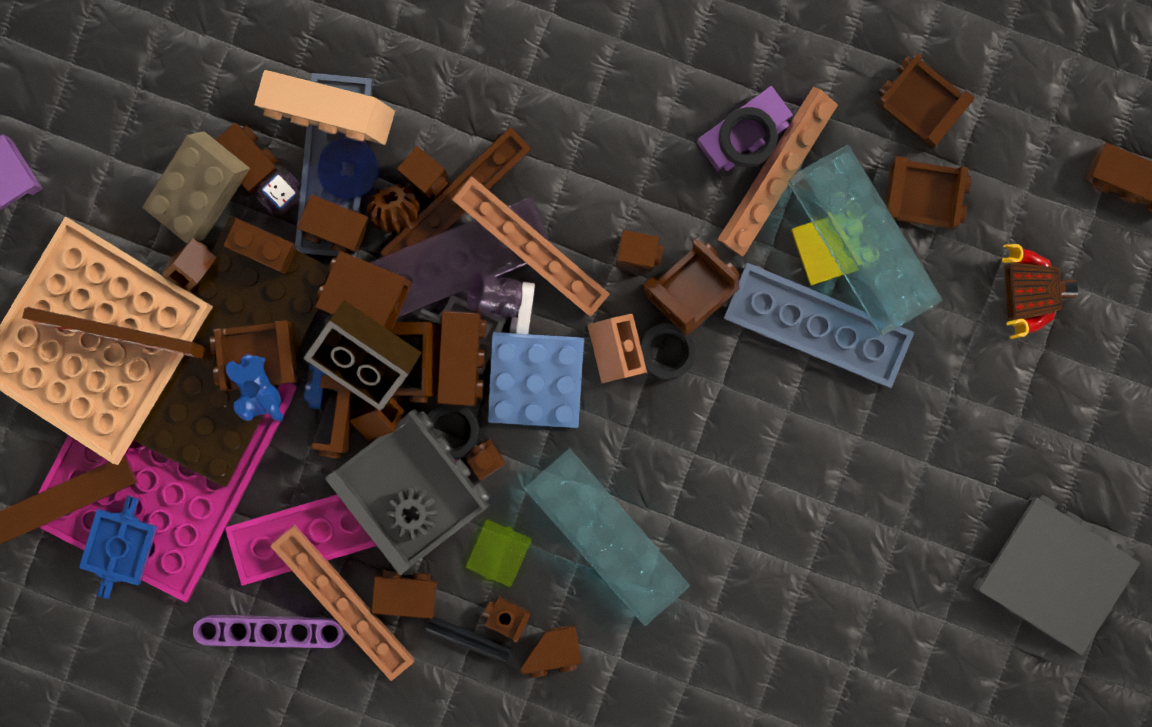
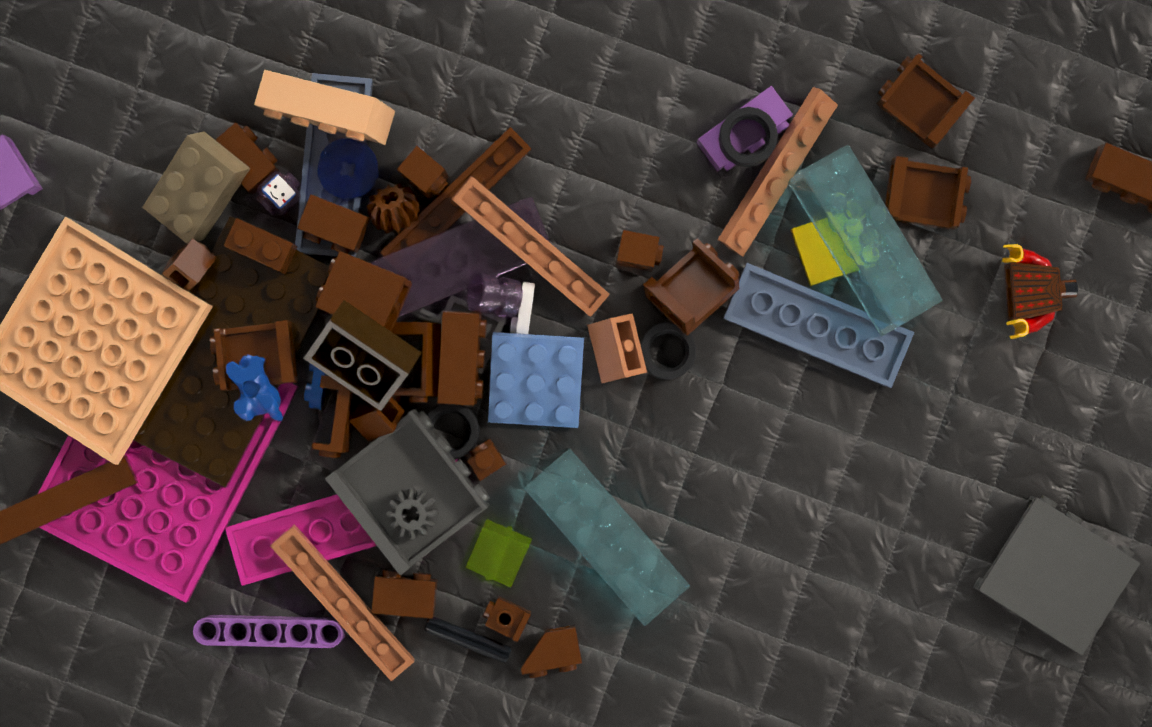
(113, 332): reddish brown tile -> none
(118, 547): blue plate -> none

